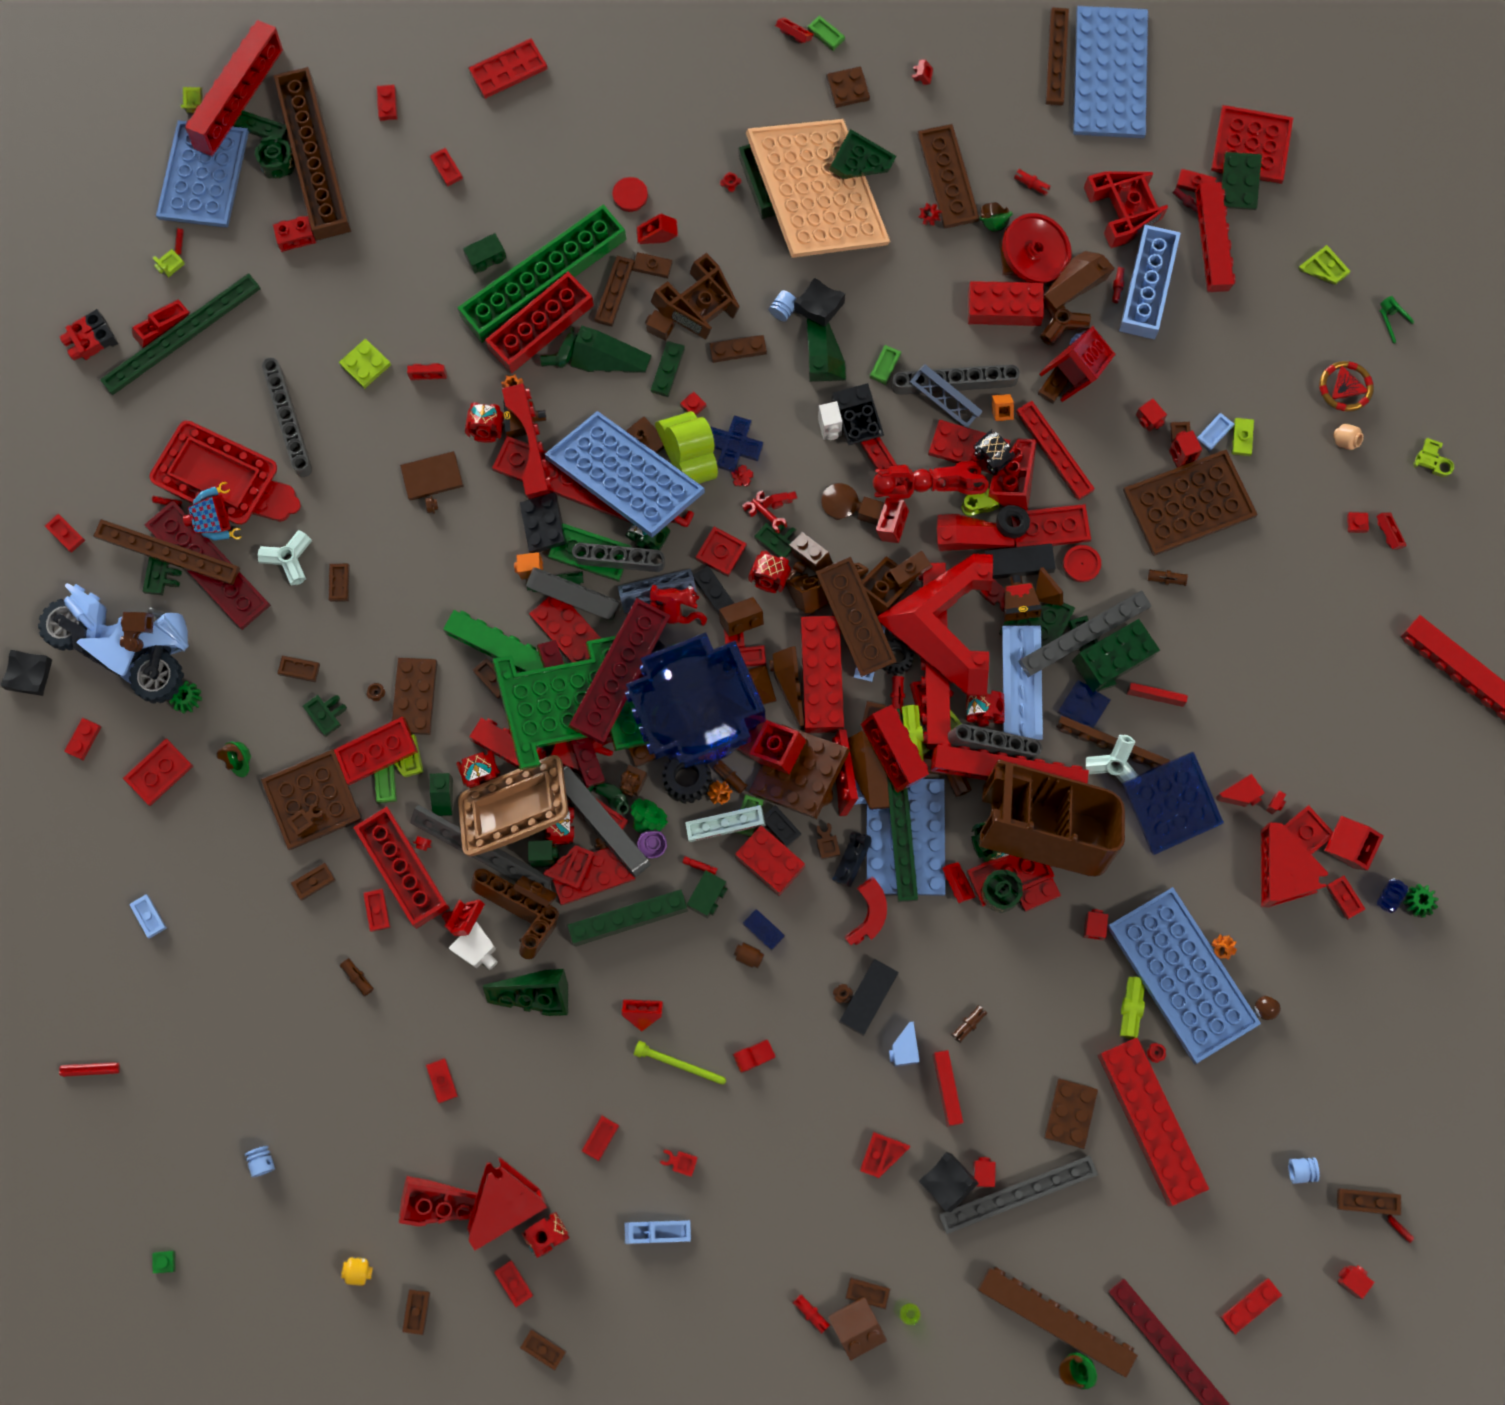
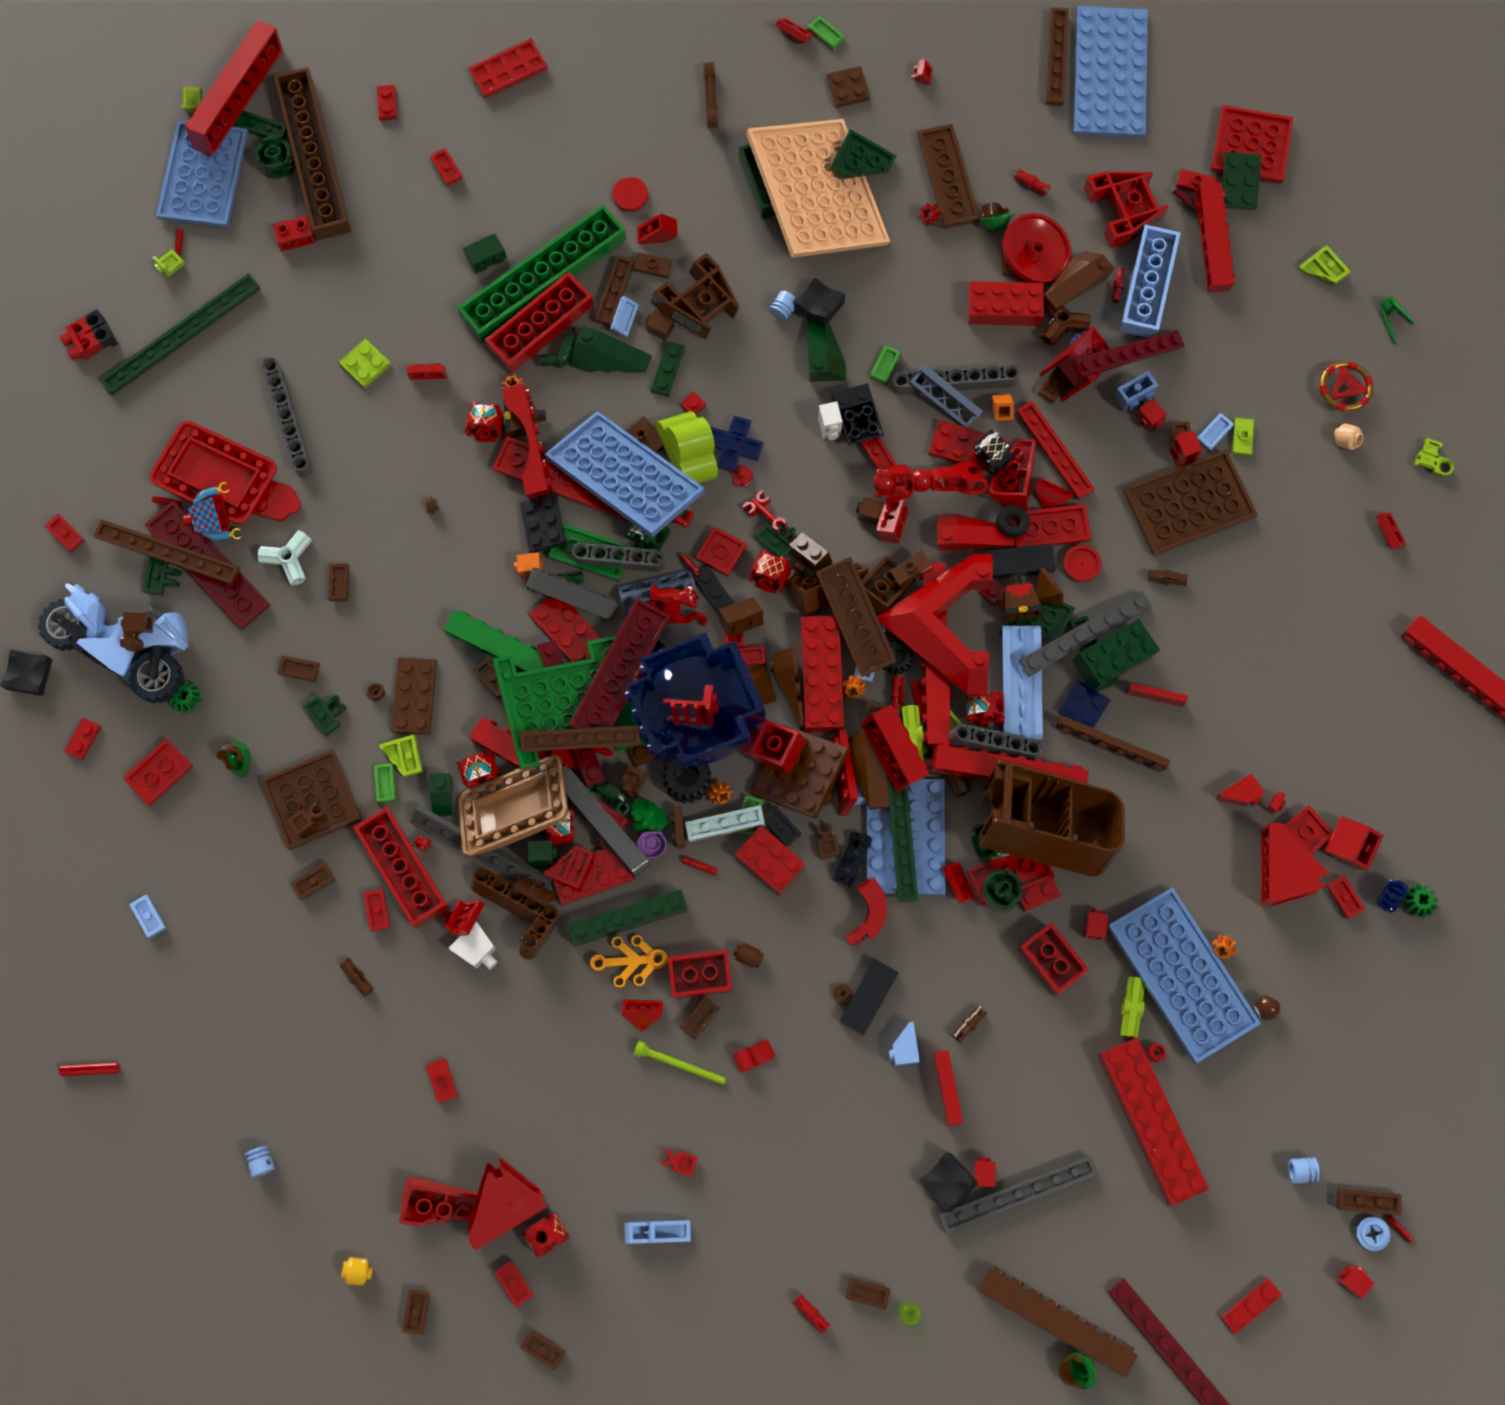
(159, 323): red slope -> none
(163, 1262): green plate -> none
(375, 750): red plate -> none
(431, 475): reddish brown tile -> none
(536, 991): dark green wedge -> none
(580, 738): none -> reddish brown plate
(600, 1138): red tile -> none
(624, 316): none -> light blue tile
(633, 961): none -> light orange plant
(677, 819): none -> reddish brown plate
(689, 563): none -> red piece
(699, 1017): none -> reddish brown plate
(700, 974): none -> red brick
(704, 711): none -> red plate
(707, 894): dark green brick -> none
(710, 91): none -> reddish brown piece
(730, 177): red plate -> none
(730, 776): reddish brown axle -> none
(738, 348): reddish brown plate -> none
(764, 929): clear blue plate -> none
(777, 500): red plate -> none
(839, 501): reddish brown dish -> none
(854, 686): none -> orange gear
(857, 1328): reddish brown slope -> none
(882, 1154): red wing -> none
(981, 503): lime piece -> none
(1051, 494): none -> red slope
(1053, 959): none -> red brick
(1071, 1113): reddish brown plate -> none
(1120, 754): light aqua piece -> none
(1127, 354): none -> dark red plate
(1136, 391): none -> medium blue brick
(1172, 803): clear blue plate -> none
(1357, 522): red plate -> none
(1381, 1240): none -> light blue gear

